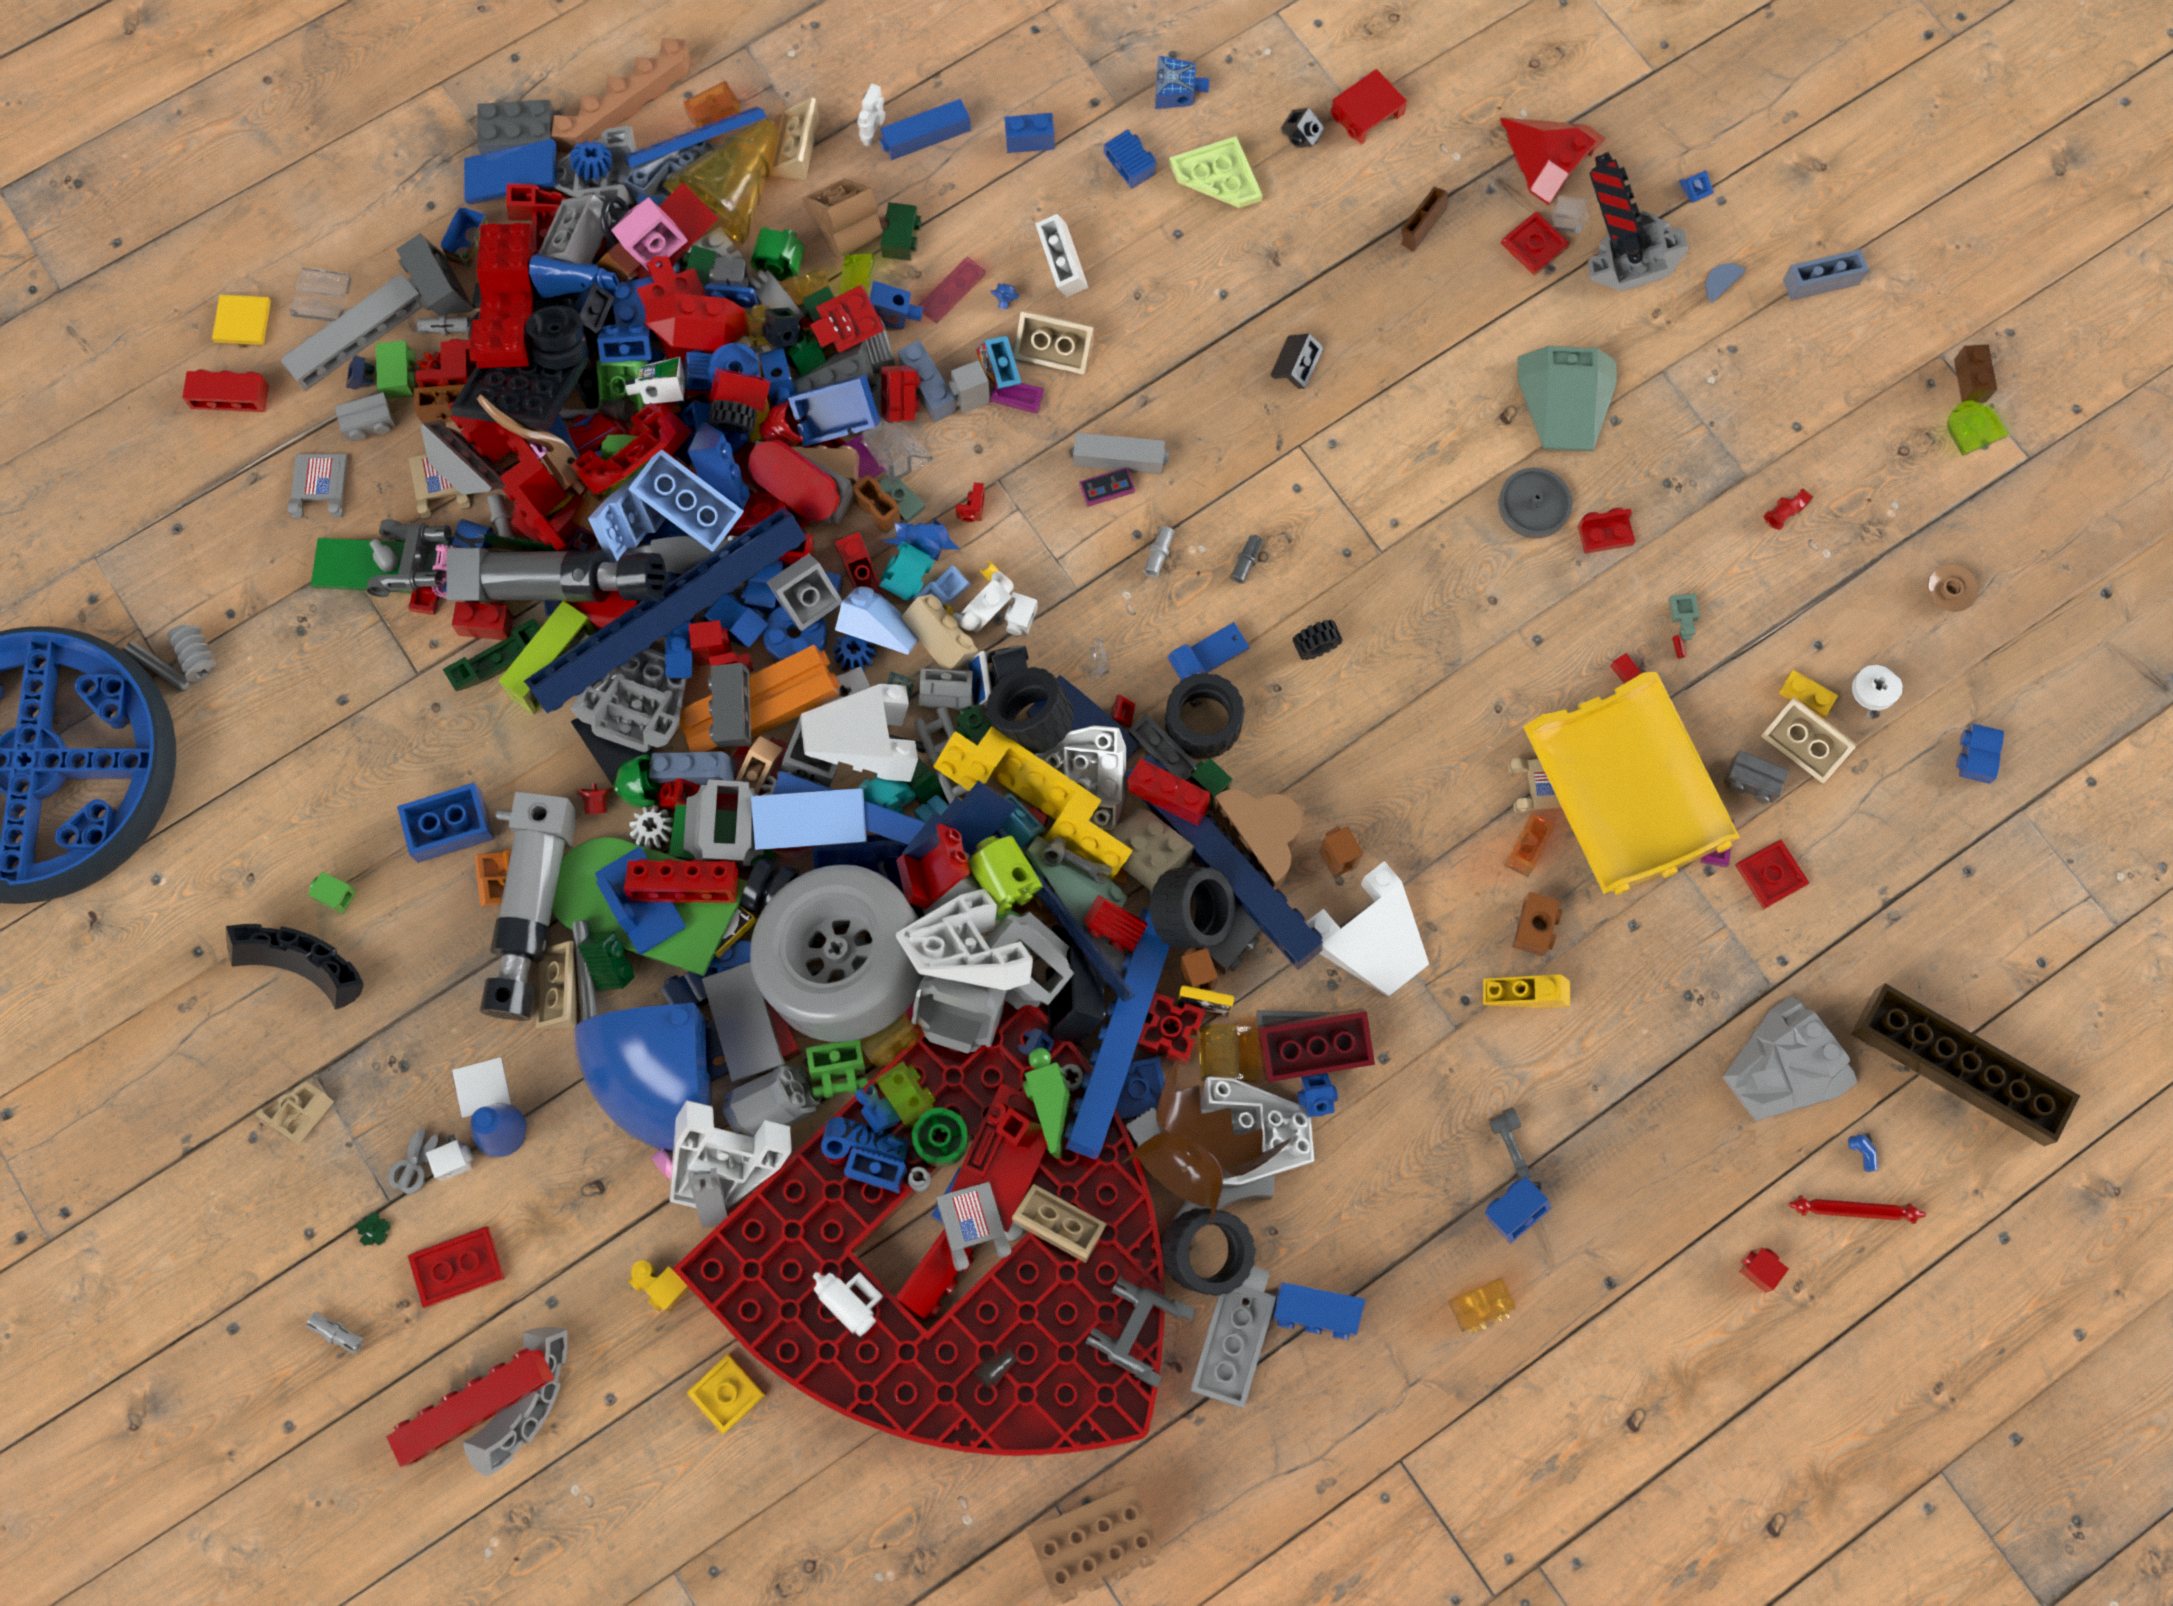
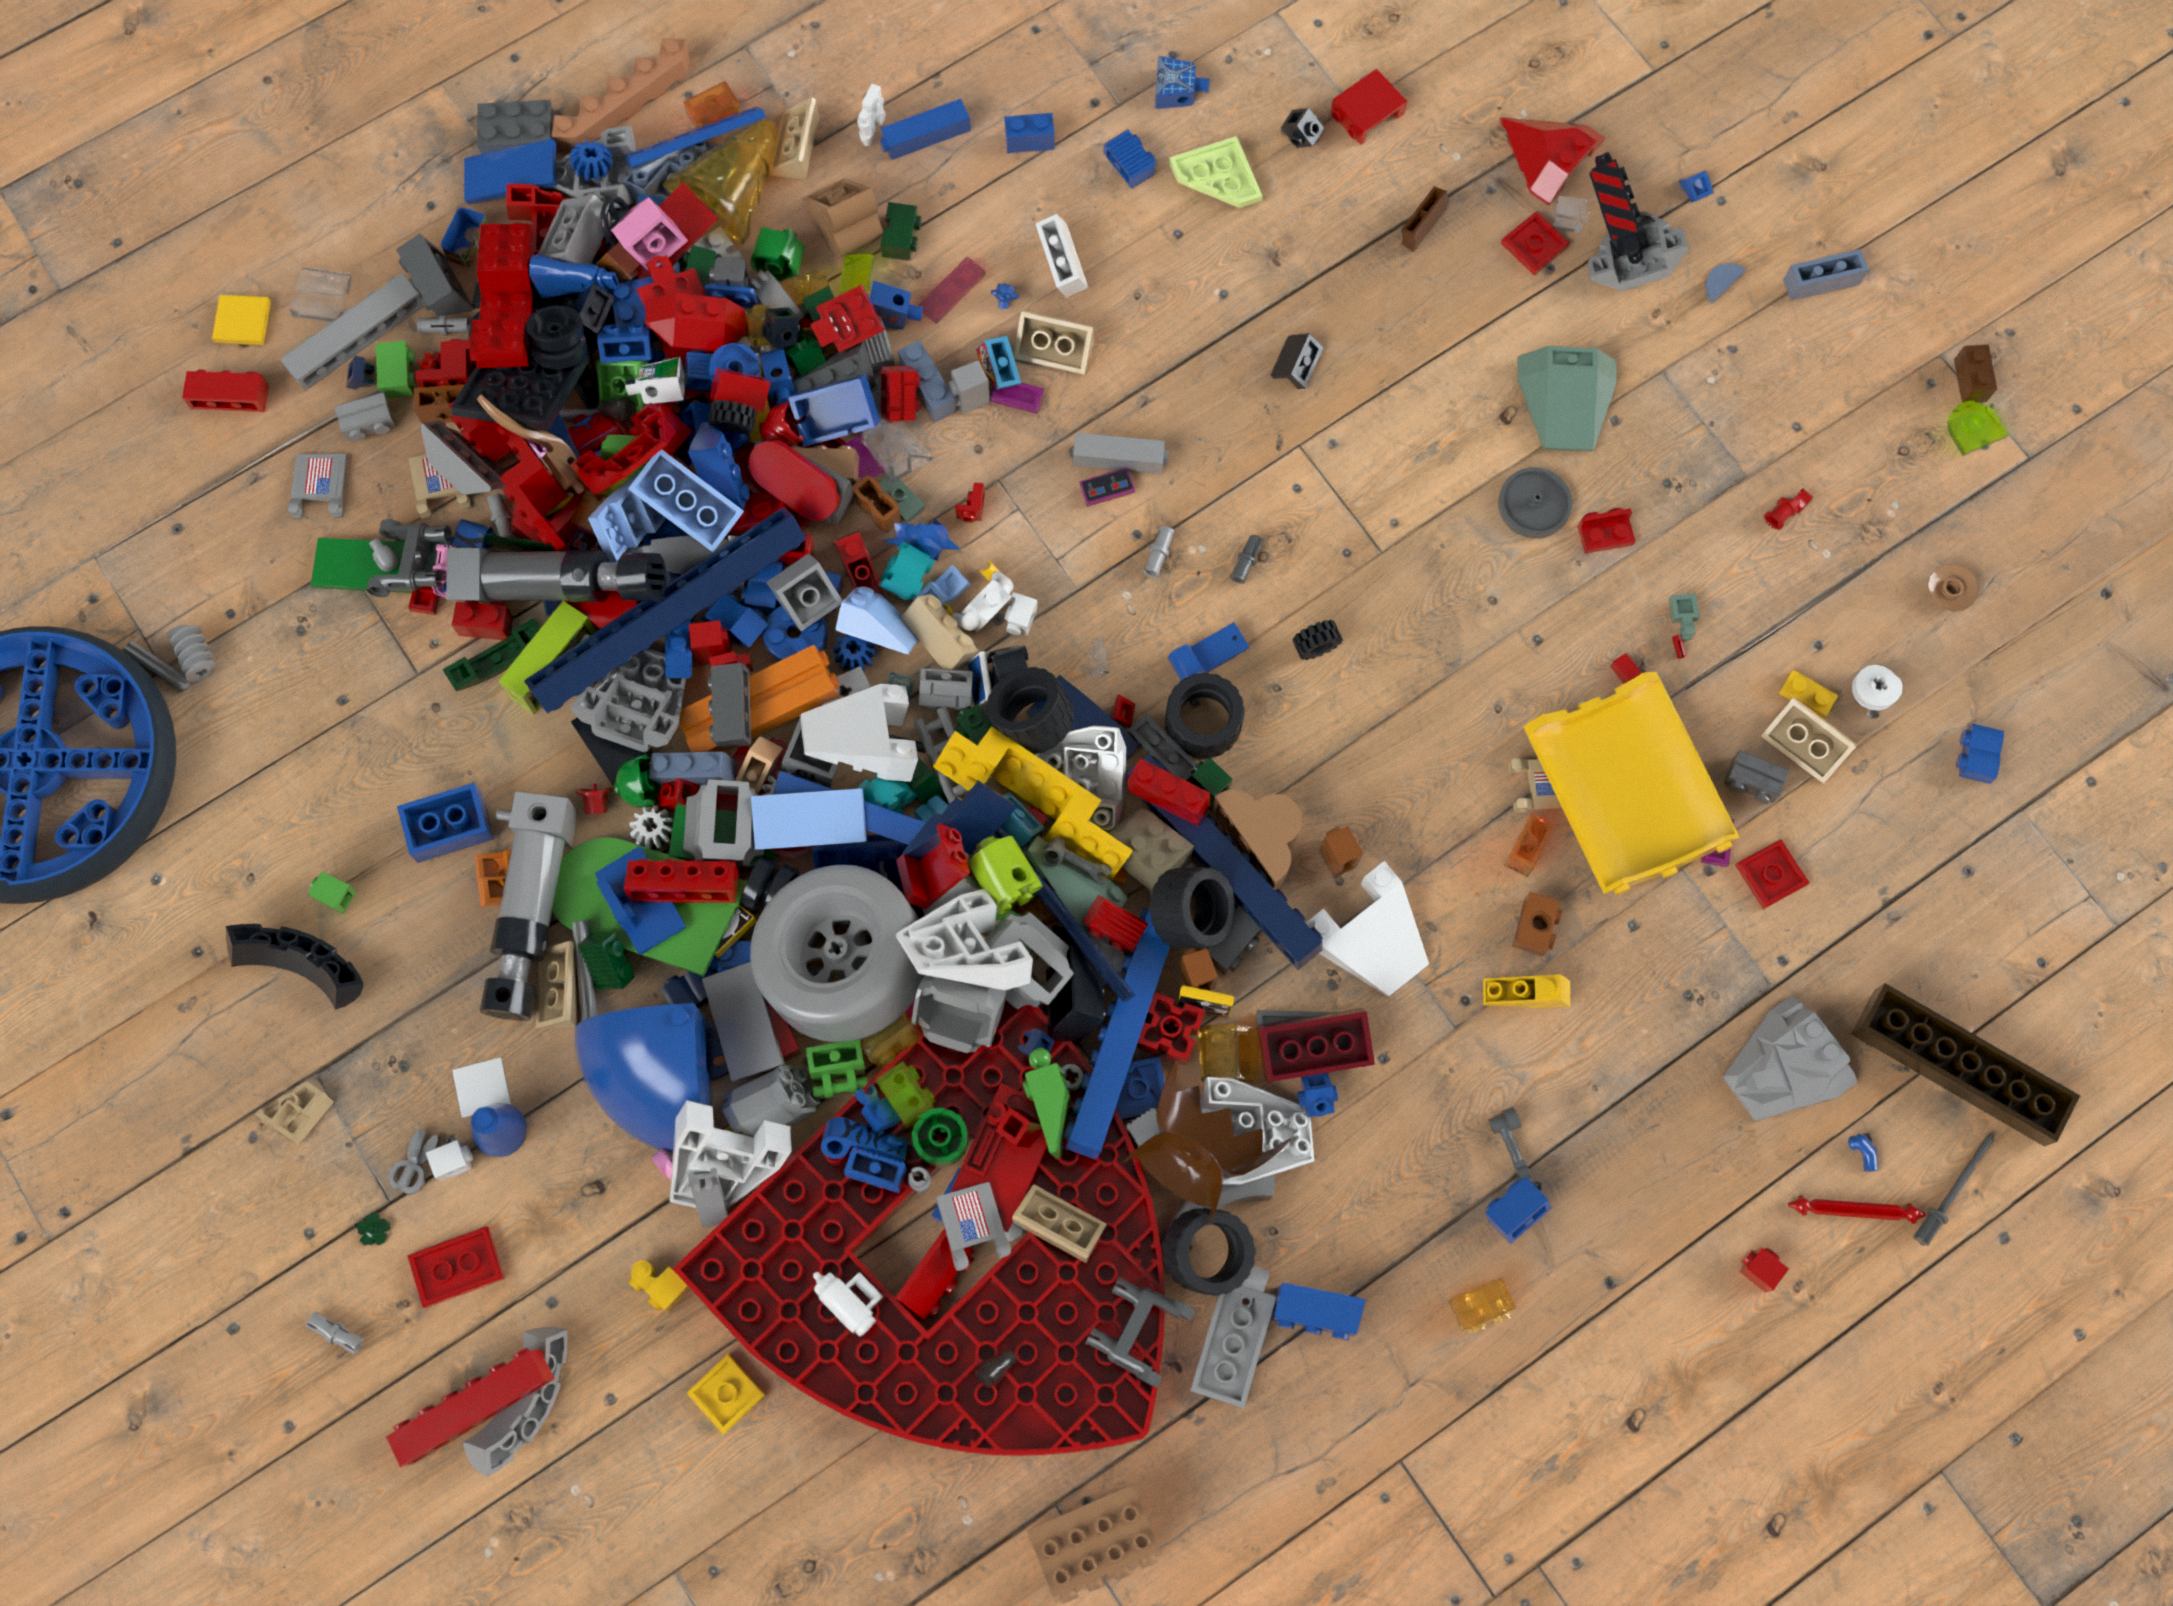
(1936, 1216): none -> dark grey piece

